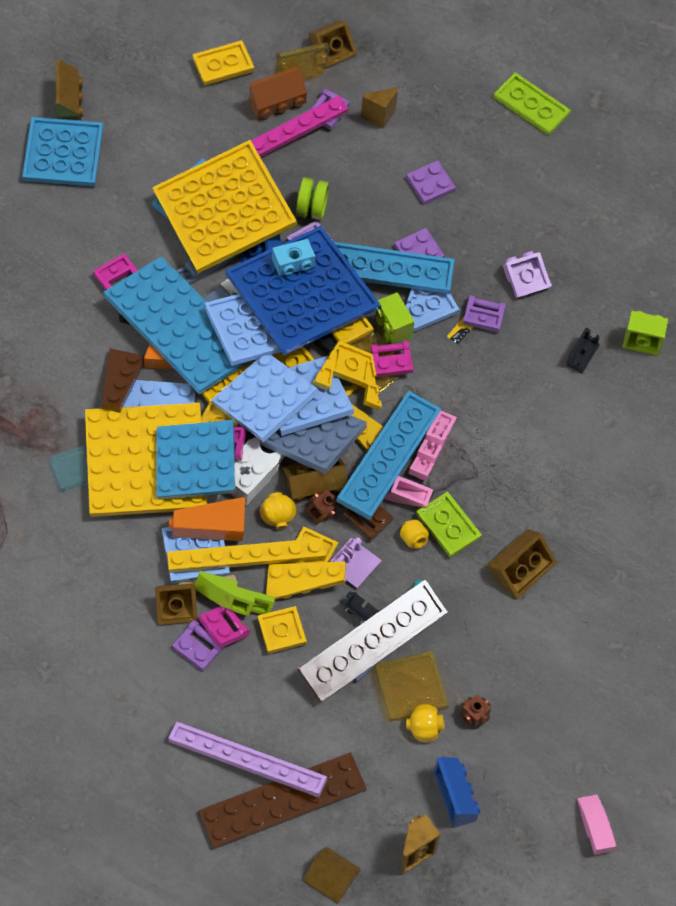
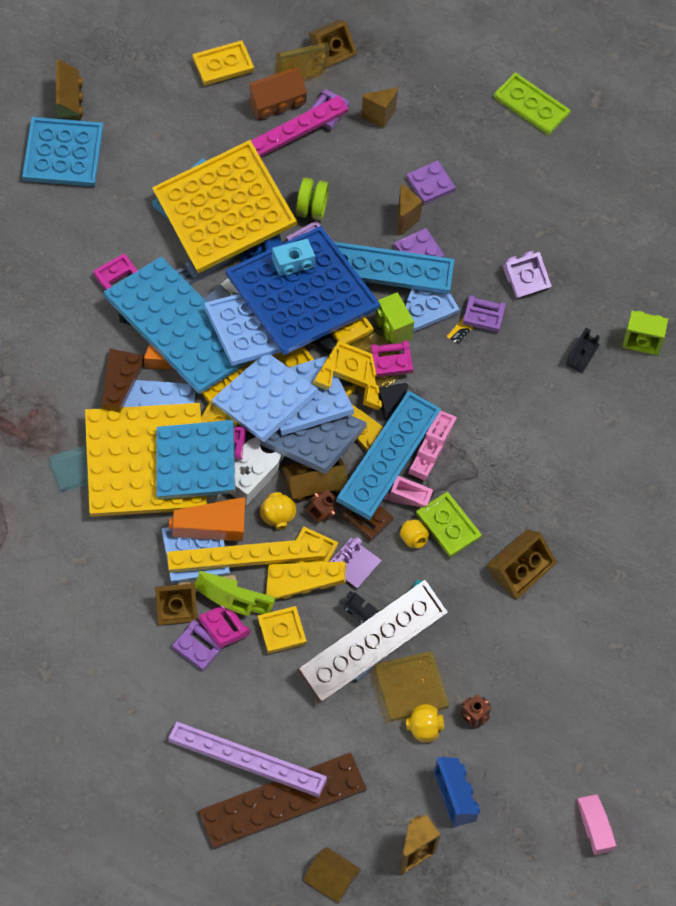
(391, 398): none -> black slope
(408, 209): none -> pearl gold slope

